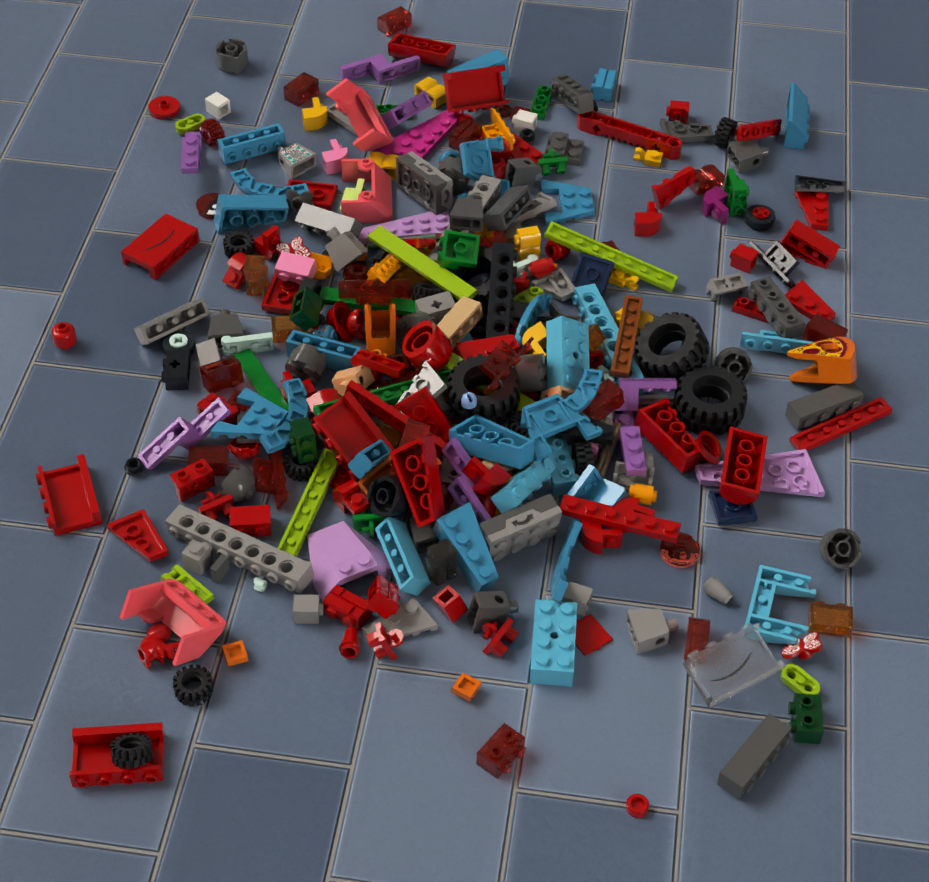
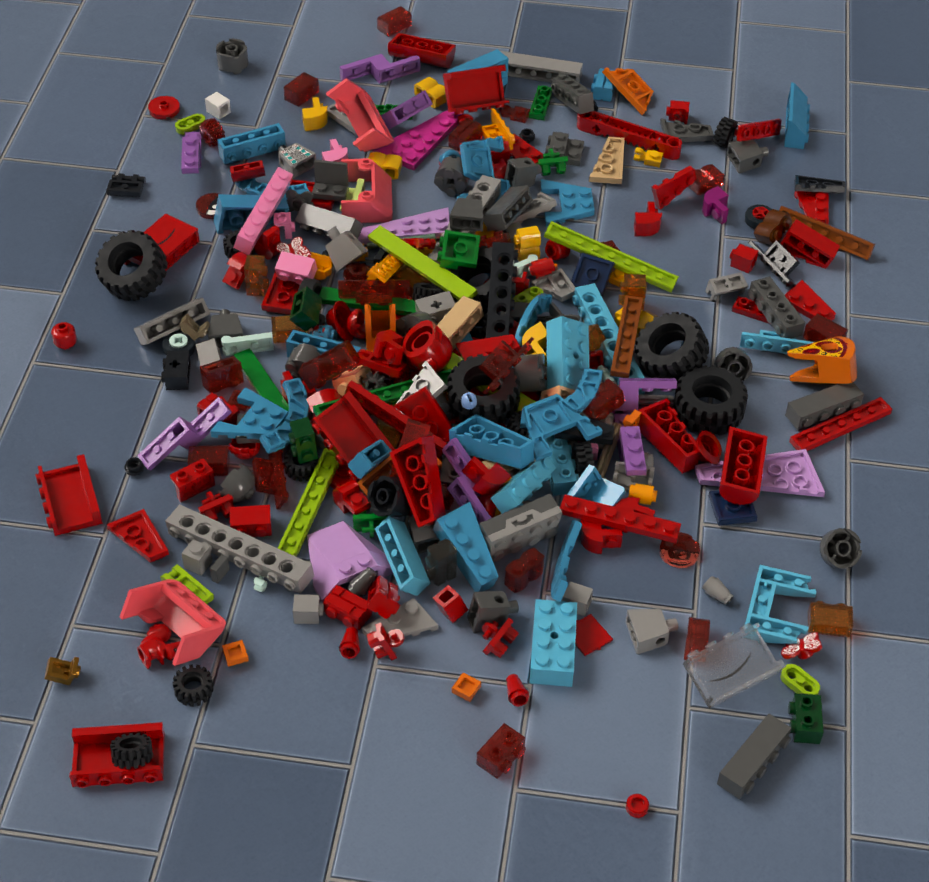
(62, 671): none -> pearl gold bracket
(117, 252): none -> black tyre
(125, 185): none -> black plate
(191, 328): none -> dark tan bracket
(247, 171): none -> red brick
(263, 211): none -> bright pink brick
(284, 219): none -> bright pink bracket
(329, 365): none -> clear red brick
(330, 180): none -> dark grey bracket
(362, 582): none -> dark grey cone
(371, 378): none -> dark grey gear
(389, 346): none -> red brick
(424, 182): dark grey piece -> none
(517, 692): none -> red cone
(524, 120): white brick -> none
(524, 570): none -> clear red brick
(541, 68): none -> light grey brick
(610, 162): none -> tan wing
(631, 87): none -> orange wing
(632, 419): none -> orange plate
(633, 285): none -> clear orange brick
(737, 192): green plate -> none
(773, 227): none -> reddish brown brick
(847, 241): none -> dark orange plate

